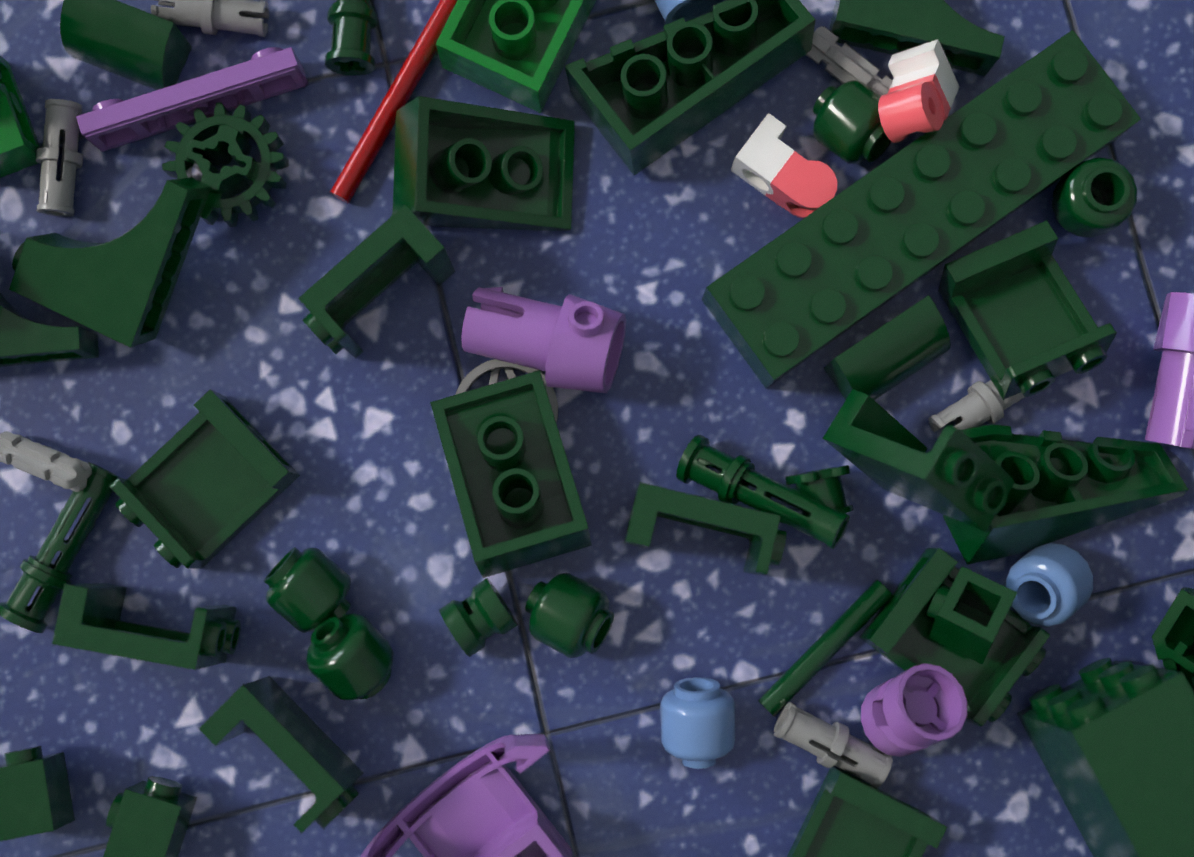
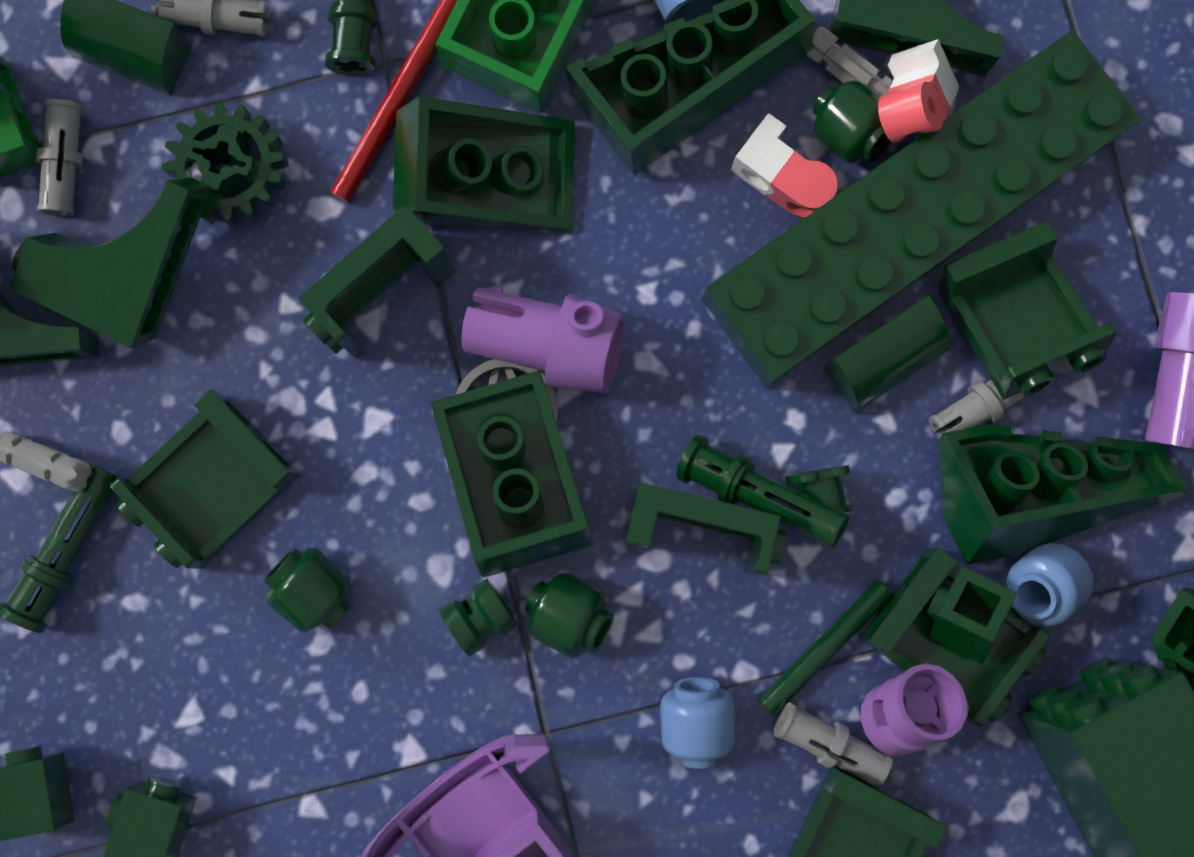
(92, 623): dark green panel -> none
(127, 121): medium lavender plate -> none
(294, 741): dark green panel -> none
(350, 657): dark green head -> none
(949, 479): dark green panel -> none
(1094, 197): dark green head -> none

